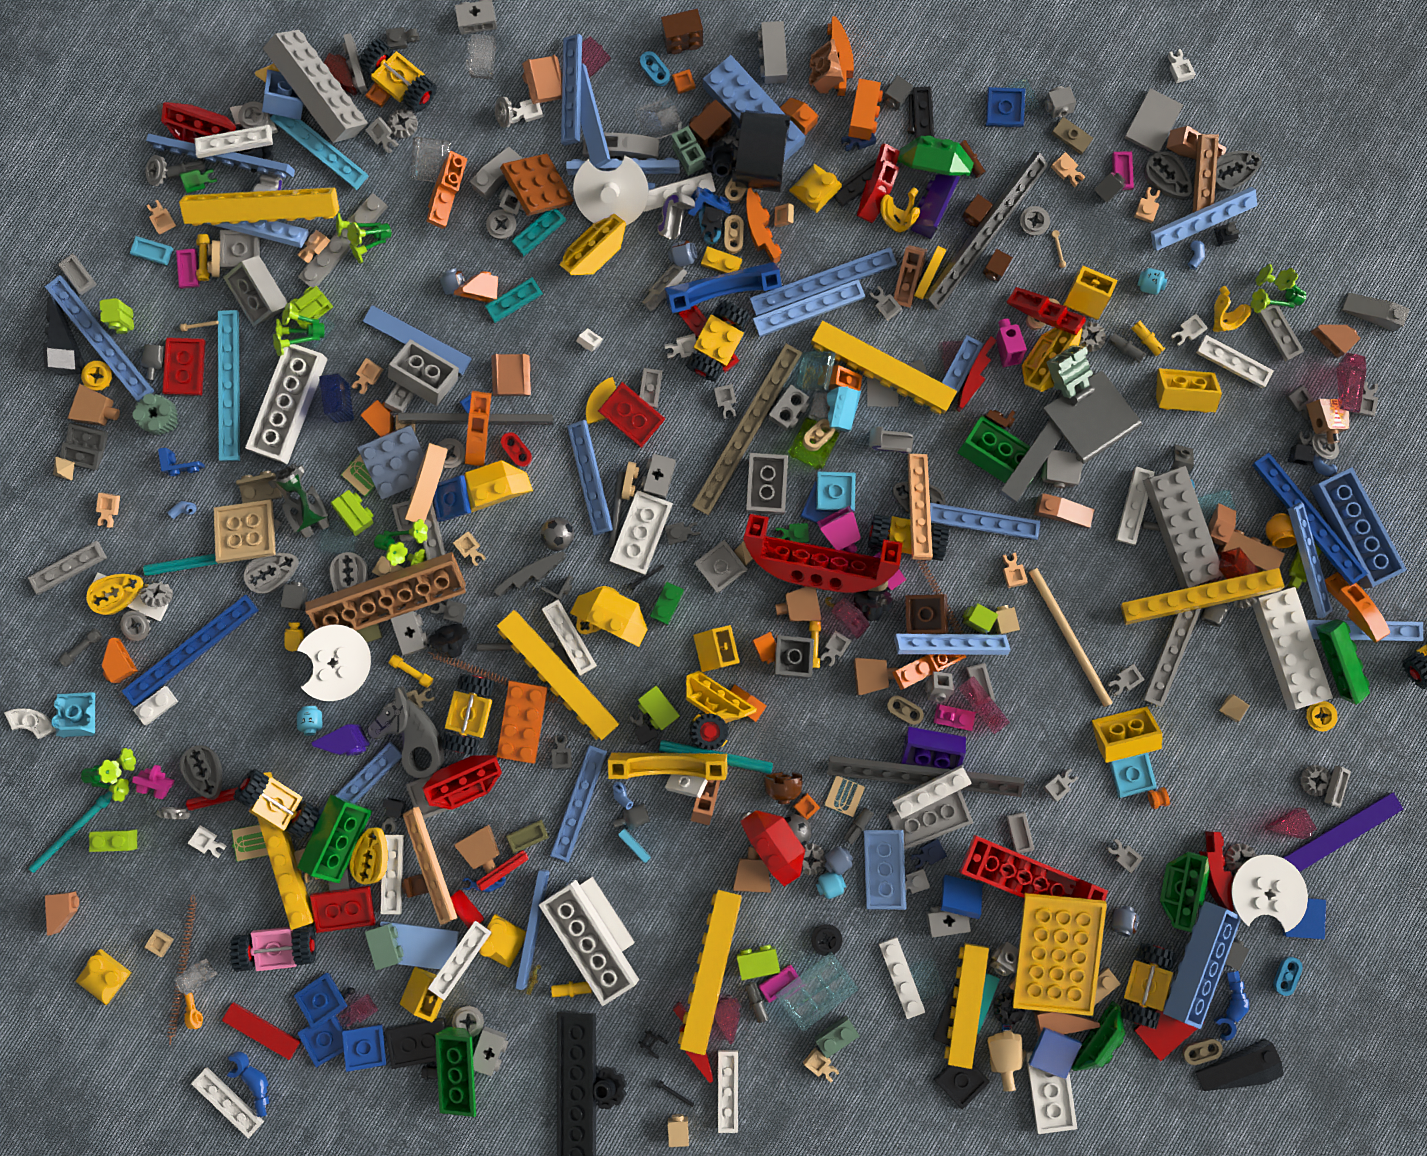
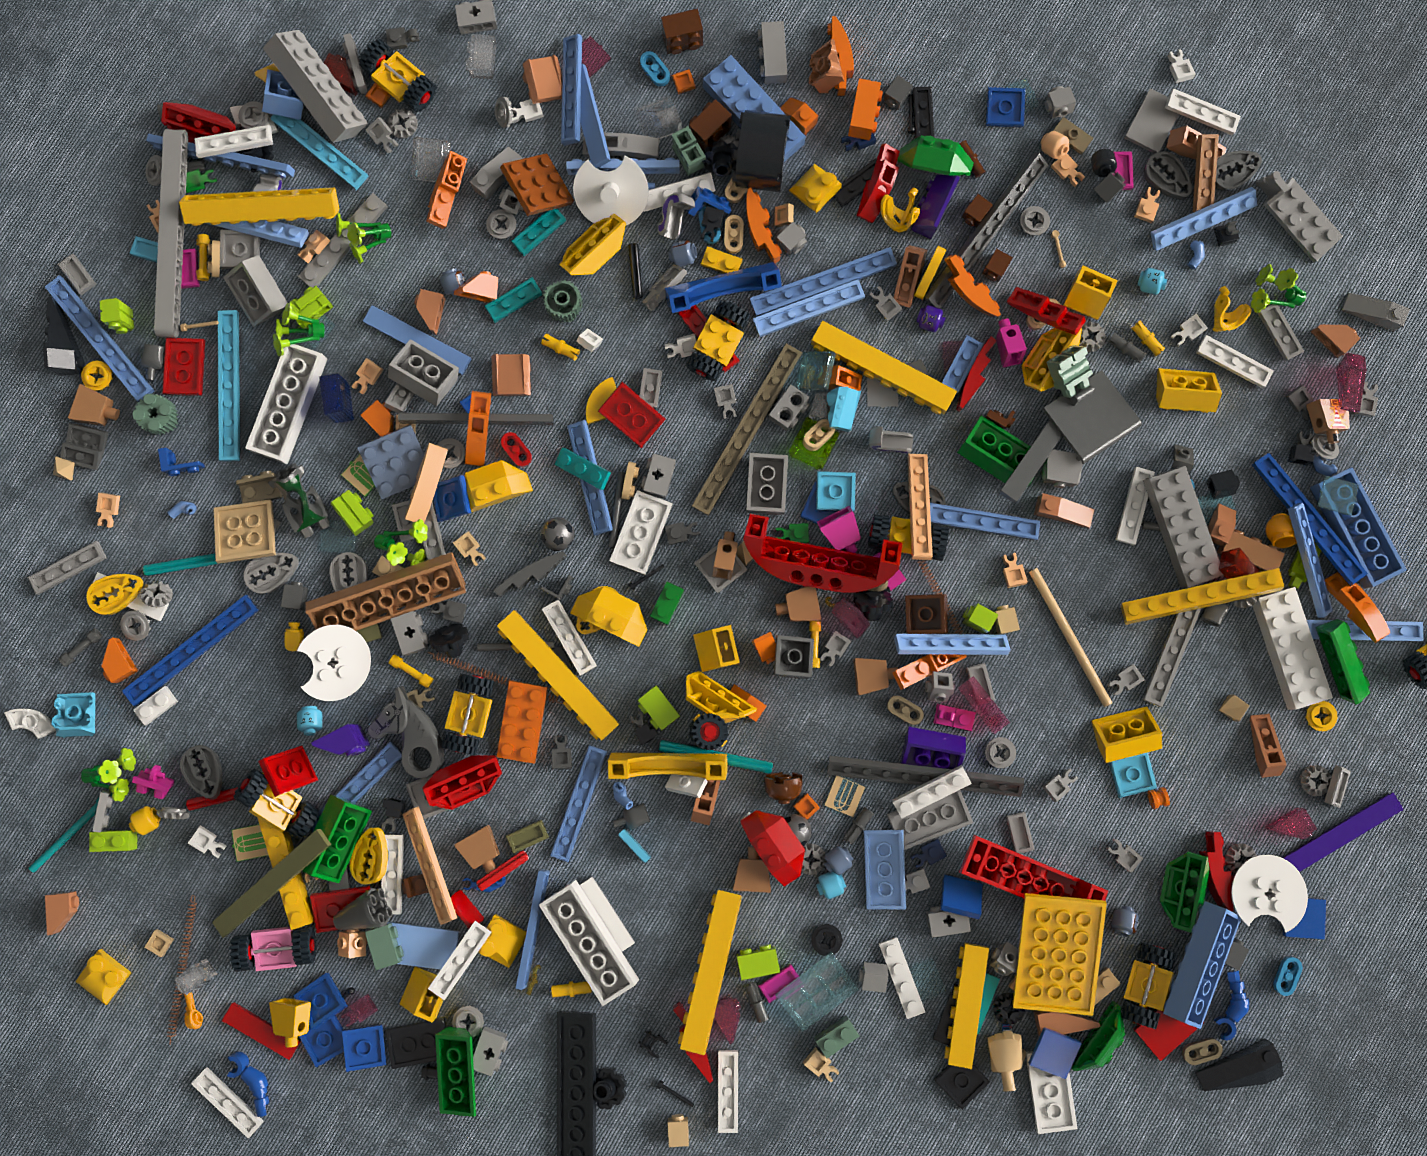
(105, 802): none -> light grey plate
(144, 820): none -> yellow head
(170, 233): none -> light grey beam
(271, 883): none -> olive tile
(288, 770): none -> red tile
(290, 1019): none -> yellow torso
(352, 943): none -> light nougat brick
(364, 912): none -> dark grey cone
(430, 307): none -> nougat slope
(558, 292): none -> sand green brick
(560, 347): none -> yellow pin
(582, 468): none -> teal plate
(635, 271): none -> black axle
(725, 561): none -> medium nougat torso
(791, 238): none -> light grey brick
(873, 977): none -> light grey brick
(930, 318): none -> dark purple head
(974, 294): none -> orange slope
(1009, 754): none -> light grey gear
(1055, 144): none -> light nougat head
(1103, 162): none -> black head
(1202, 112): none -> white plate
(1223, 484): none -> black brick
(1266, 746): none -> nougat slope
(1299, 215): none -> light grey hinge
(1338, 495): none -> clear light blue piece

